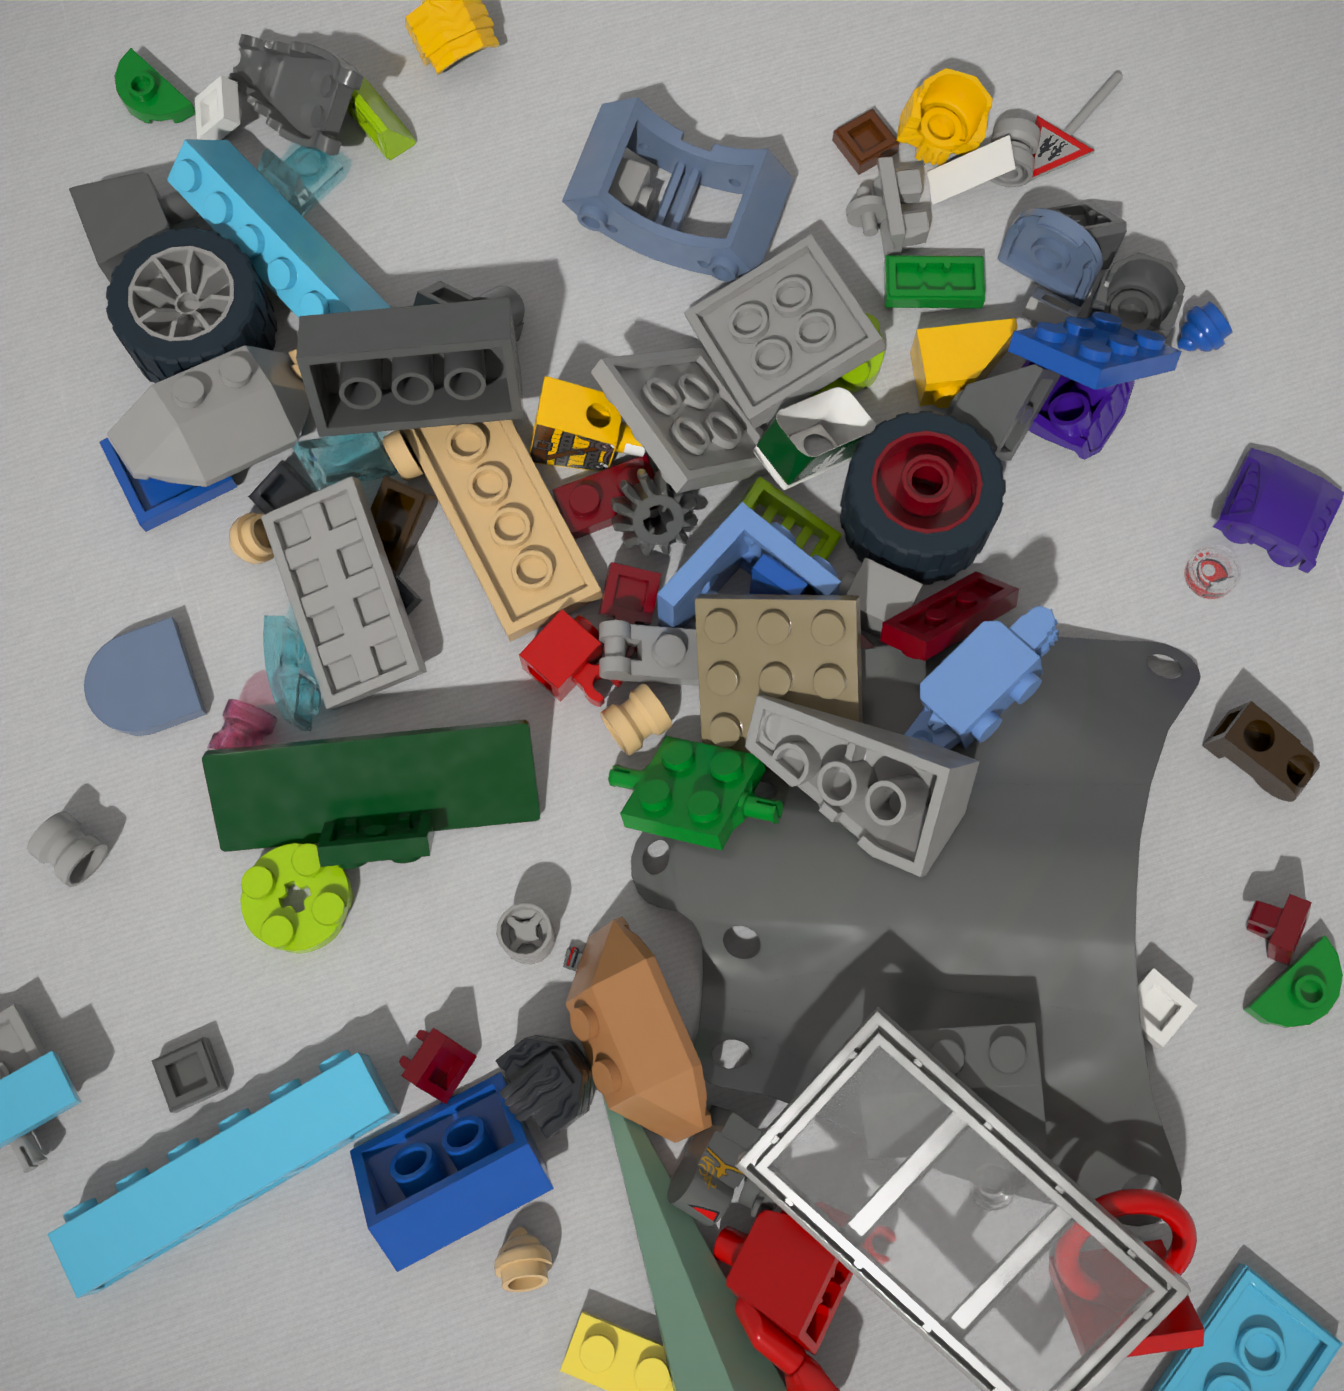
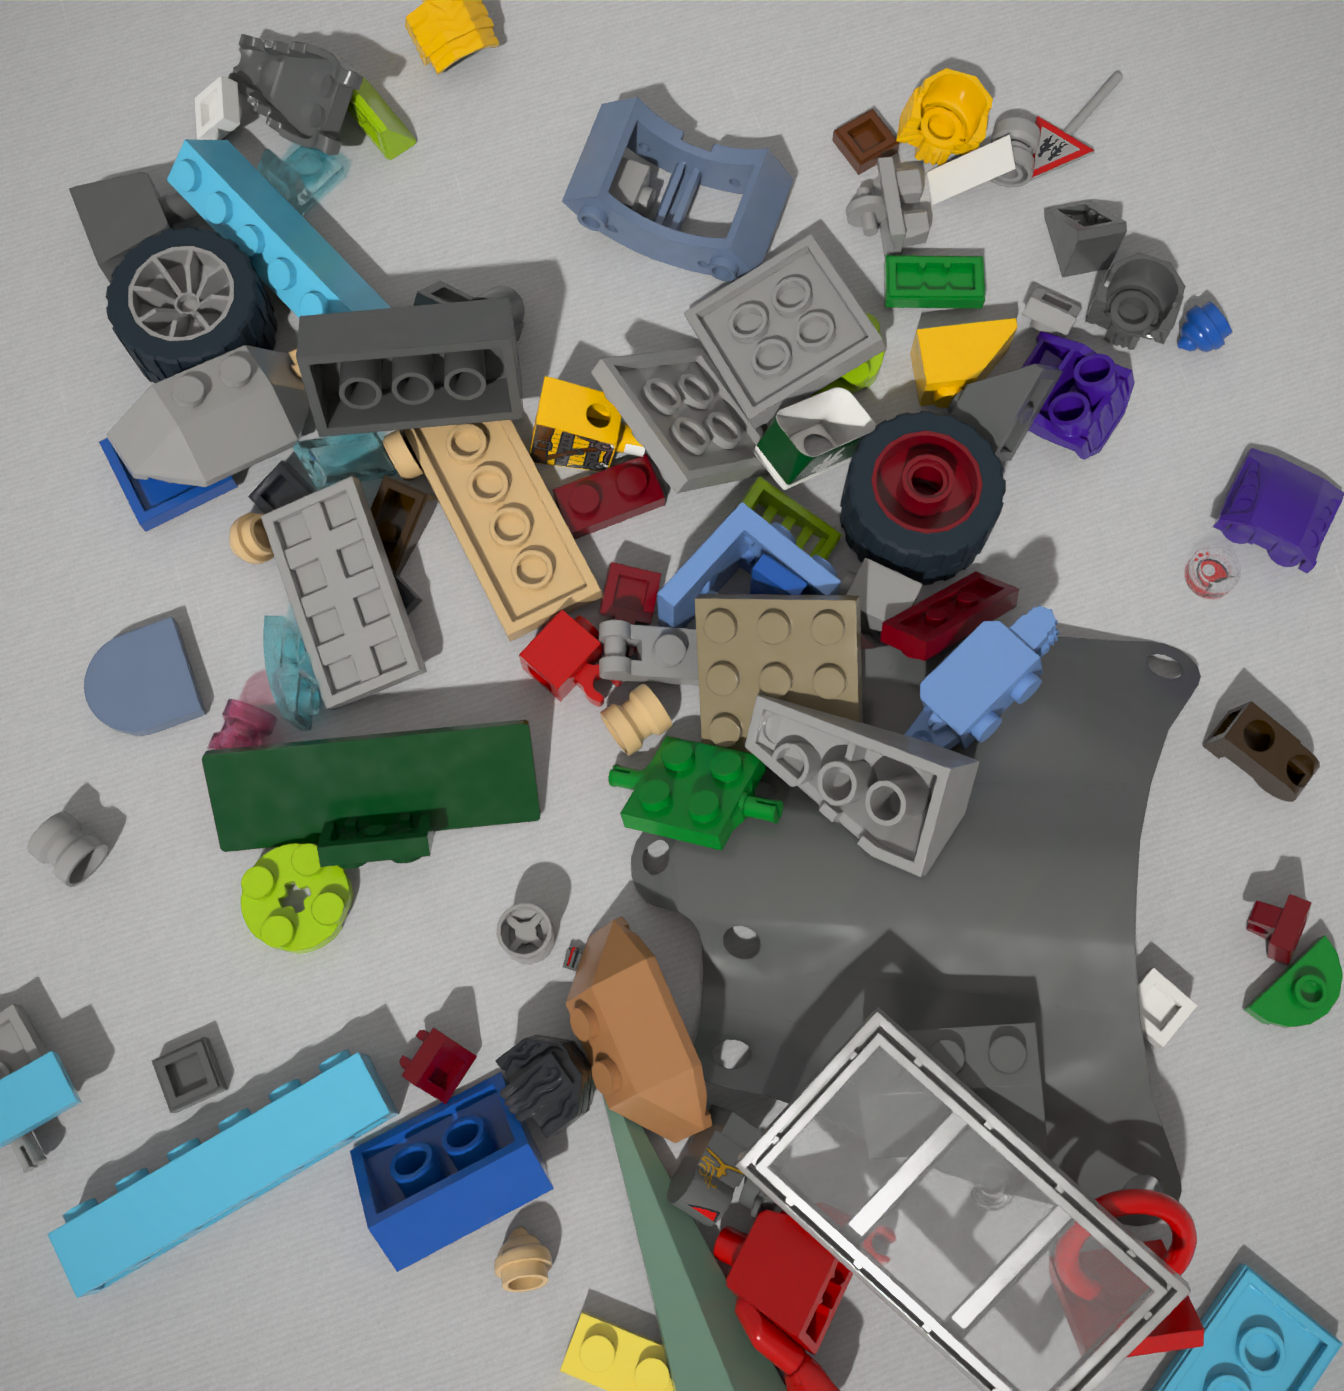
(148, 93): green plate -> none
(635, 513): dark grey gear -> none
(1053, 253): sand blue tile -> none
(1095, 350): blue plate -> none

